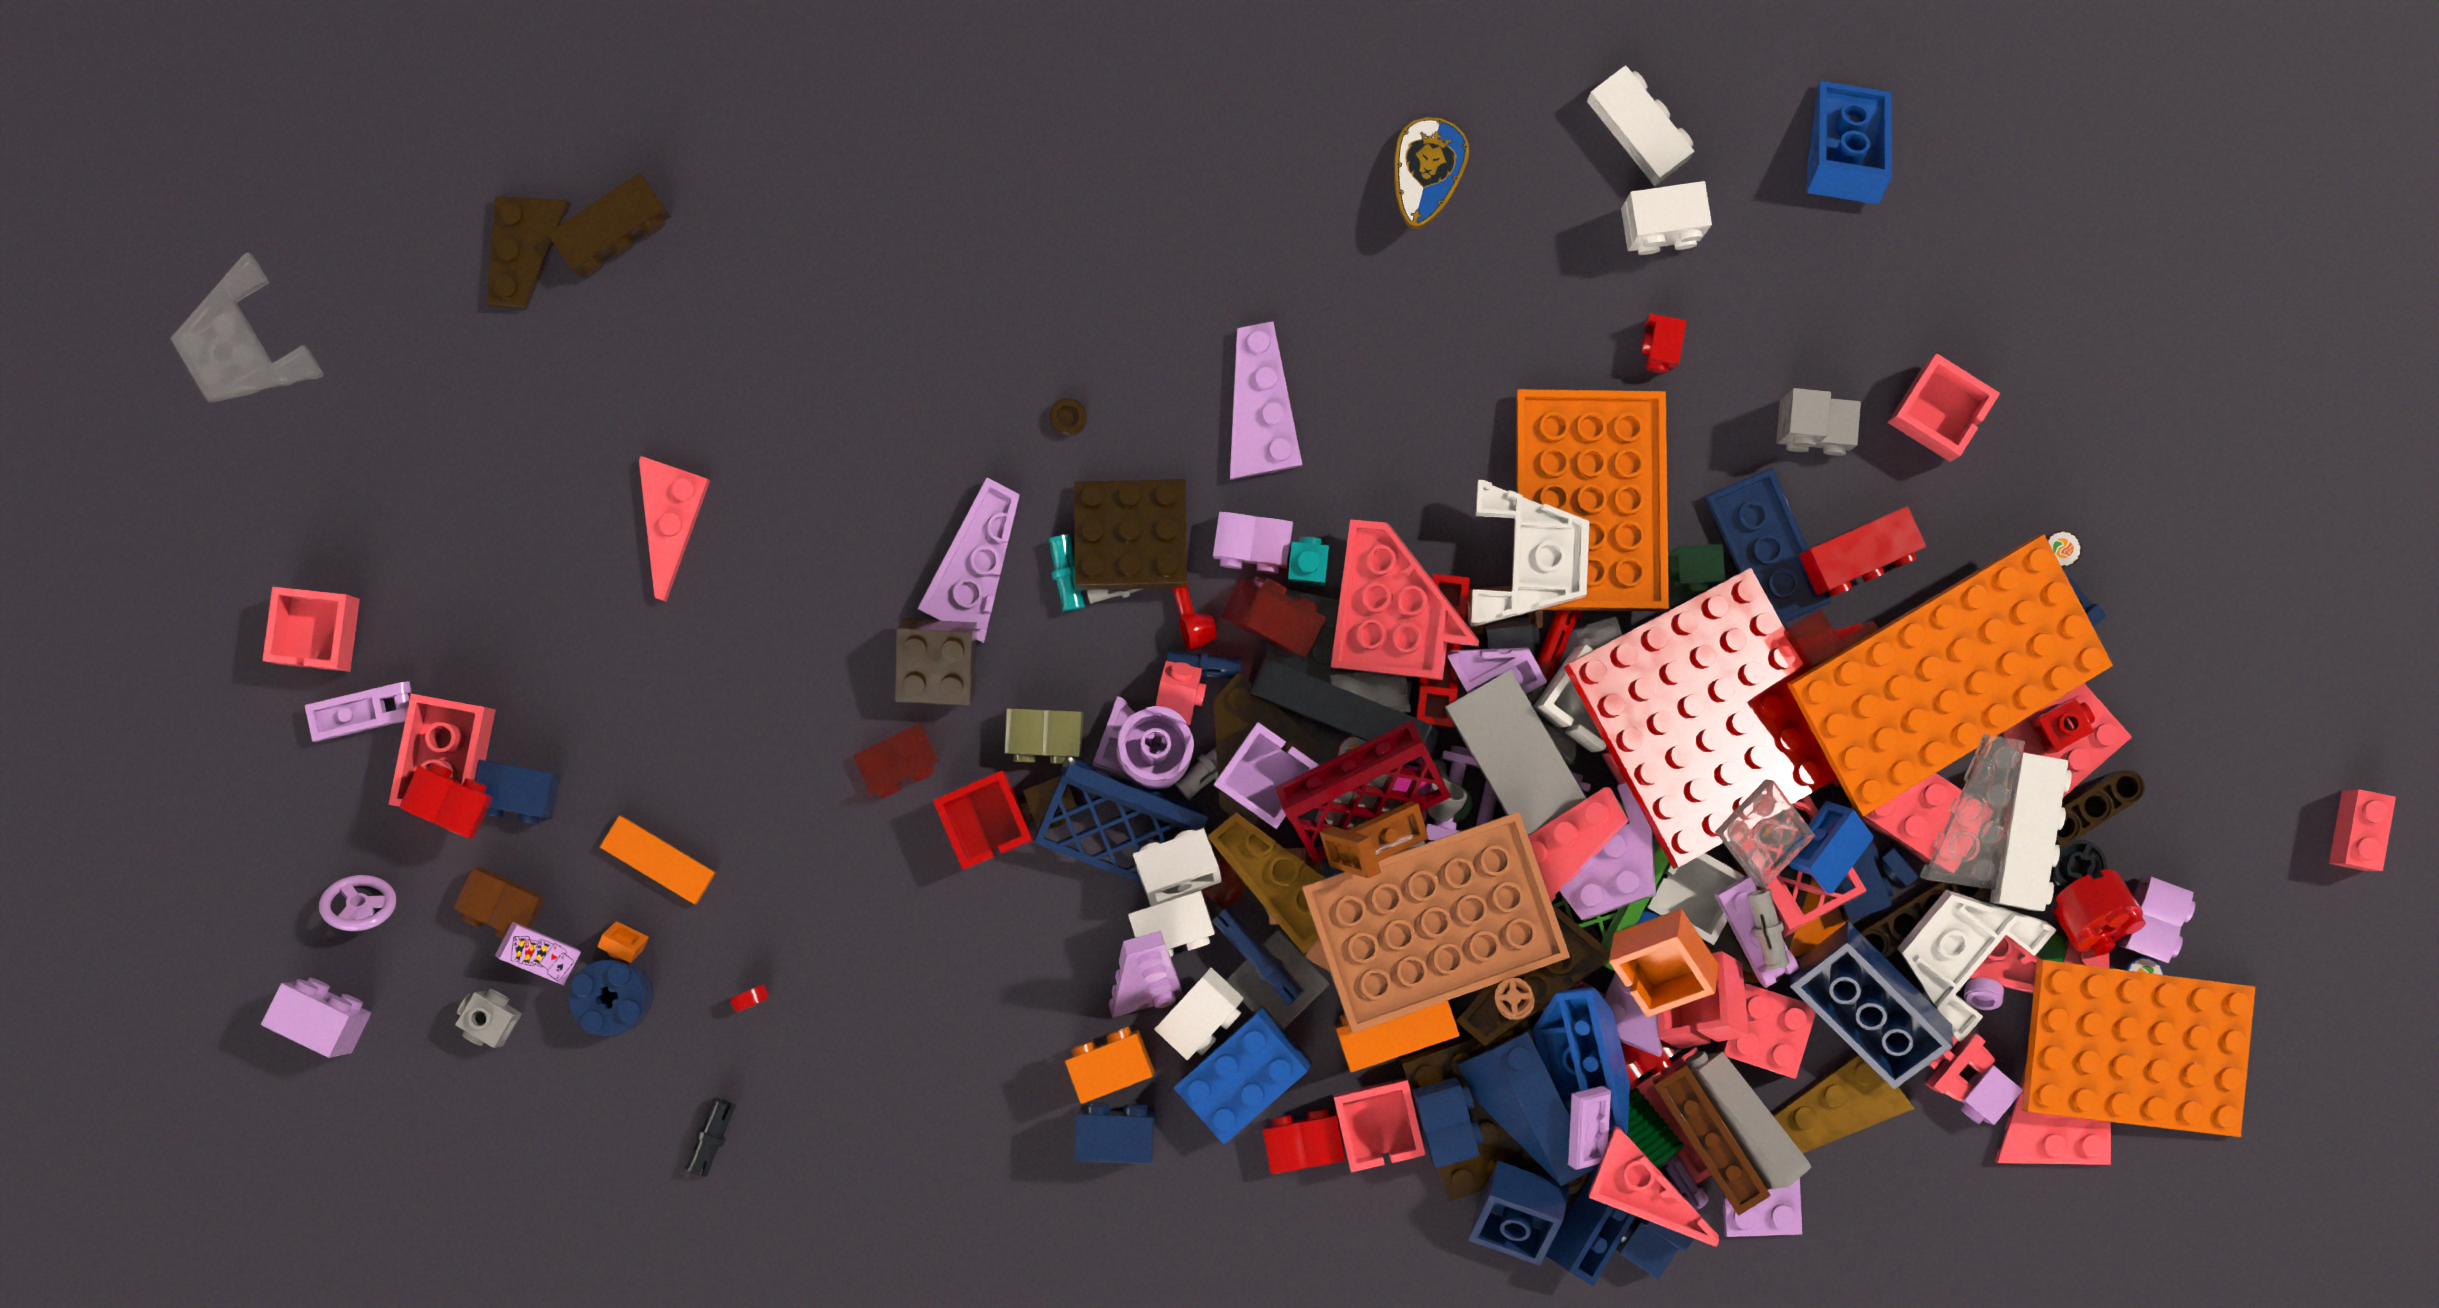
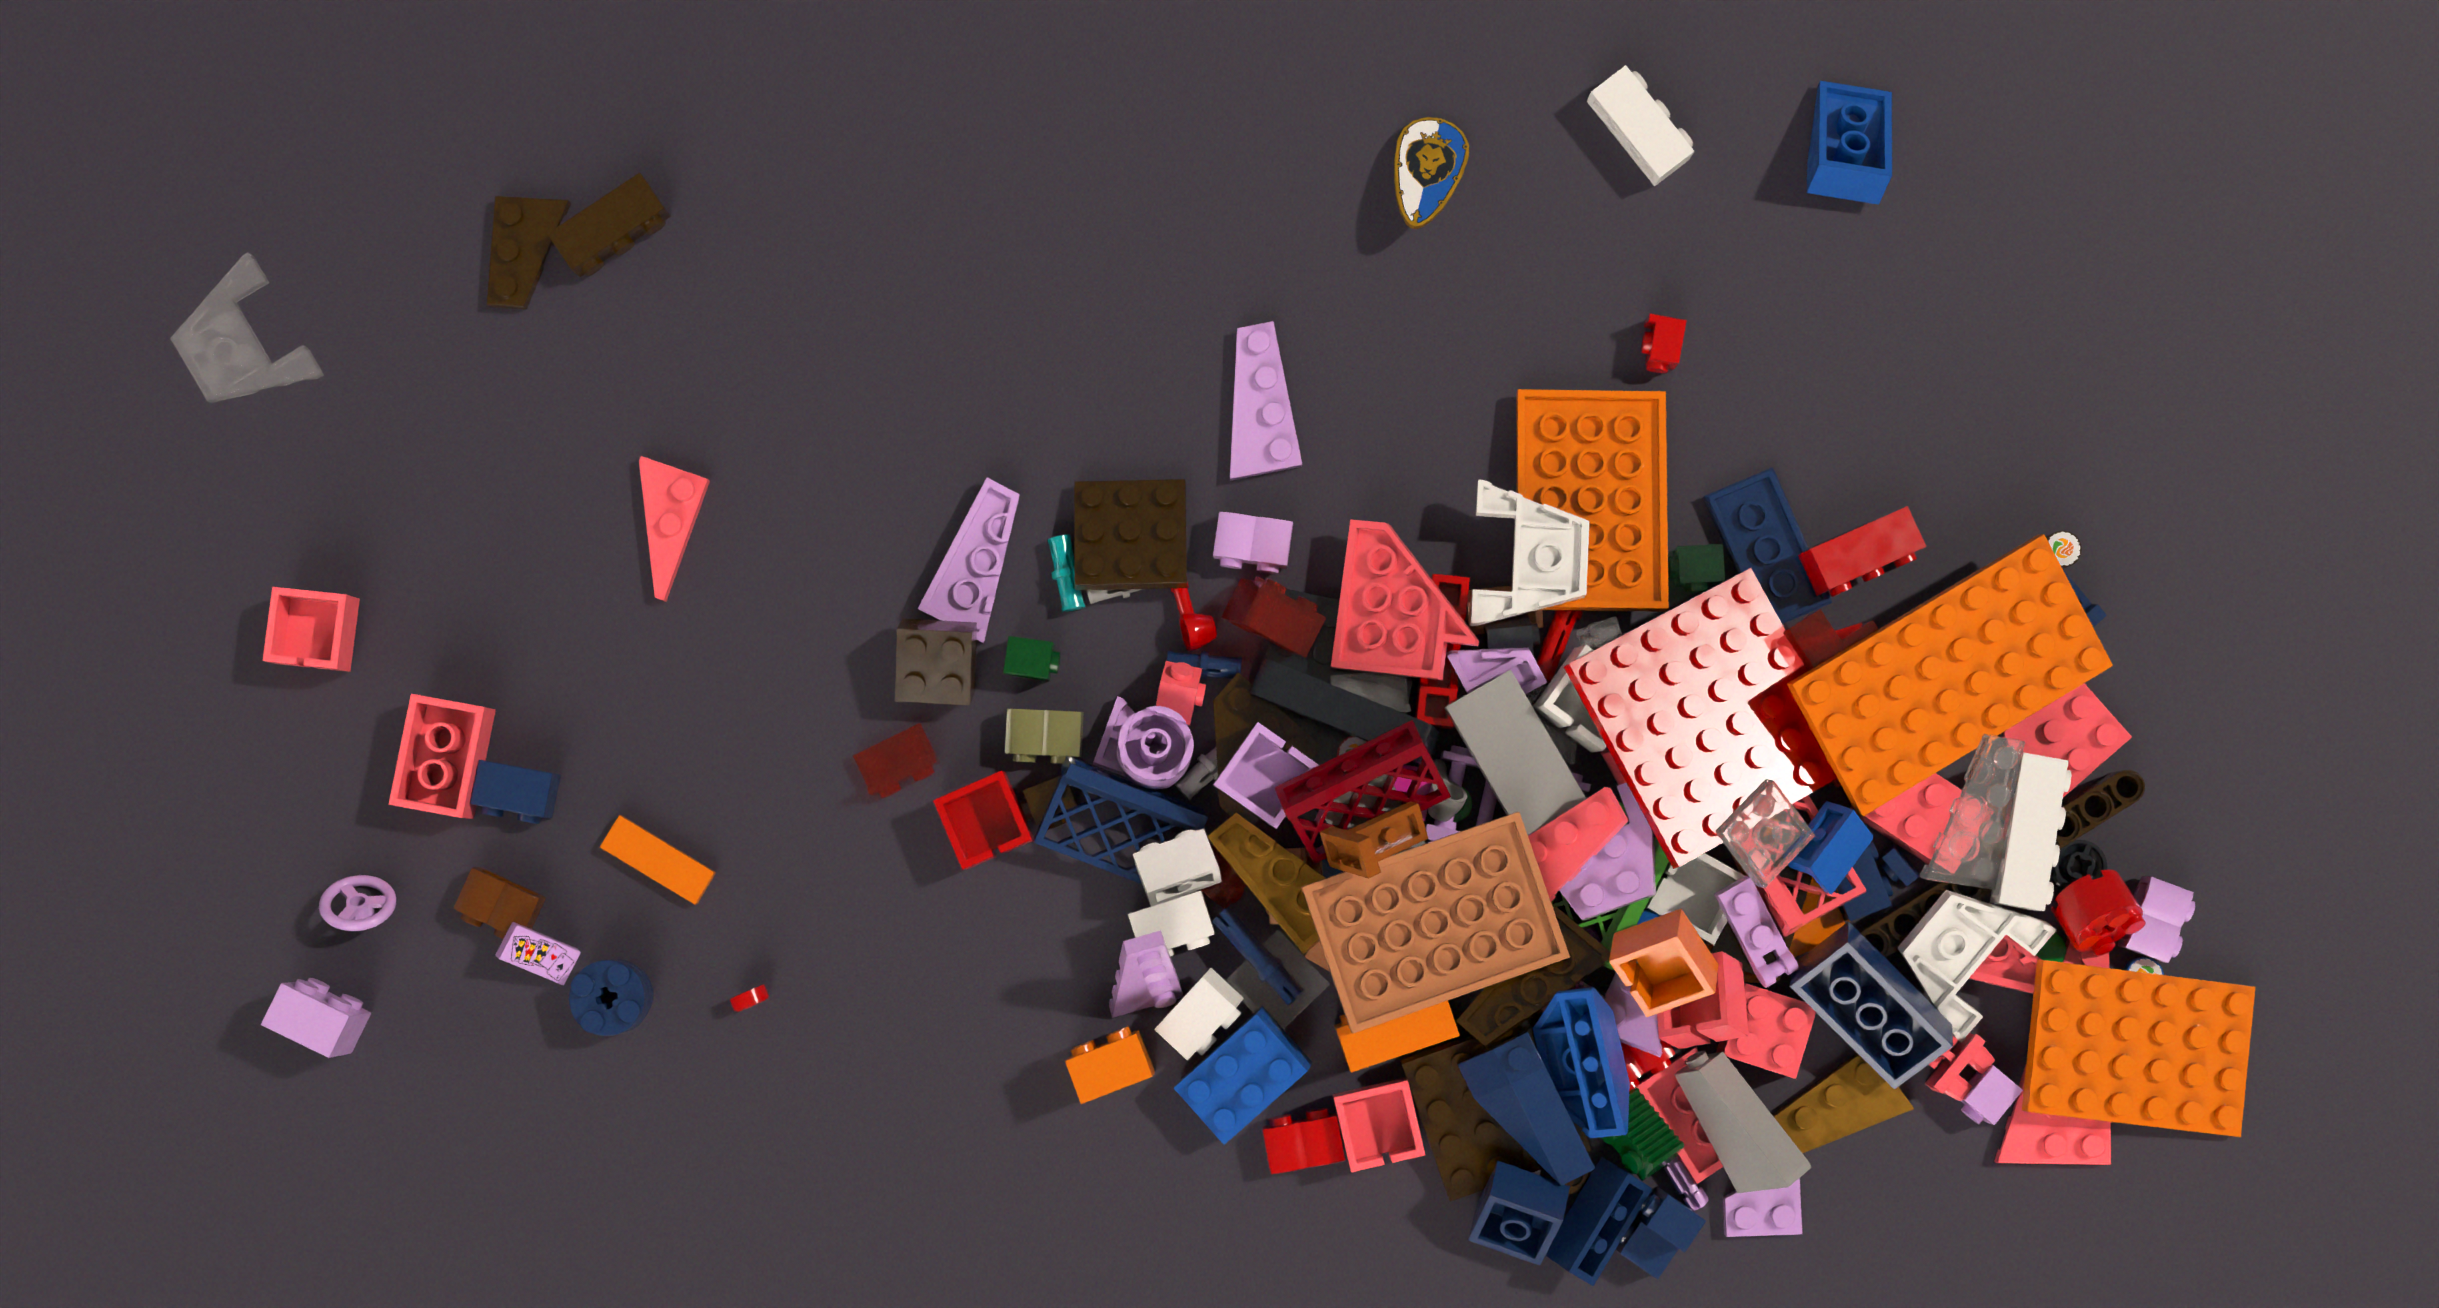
(357, 711): lavender plate -> none
(447, 801): red brick -> none
(499, 1015): light grey brick -> none
(622, 942): orange plate -> none
(710, 1137): black pin -> none
(1031, 658): none -> dark green brick
(1068, 417): dark brown tile -> none
(1114, 1134): dark blue brick -> none
(1308, 562): teal brick -> none
(1447, 1123): dark blue brick -> none
(1514, 991): nougat wheel -> none
(1589, 1127): lavender plate -> none
(1636, 1186): coral wing -> none
(1666, 217): white piece -> none
(1711, 1139): reddish brown fence -> none
(1768, 929): light grey pin -> none
(1817, 421): light grey brick -> none
(1941, 405): coral piece -> none
(1984, 993): lavender tile -> none
(2050, 725): red brick -> none
(2362, 830): coral brick -> none

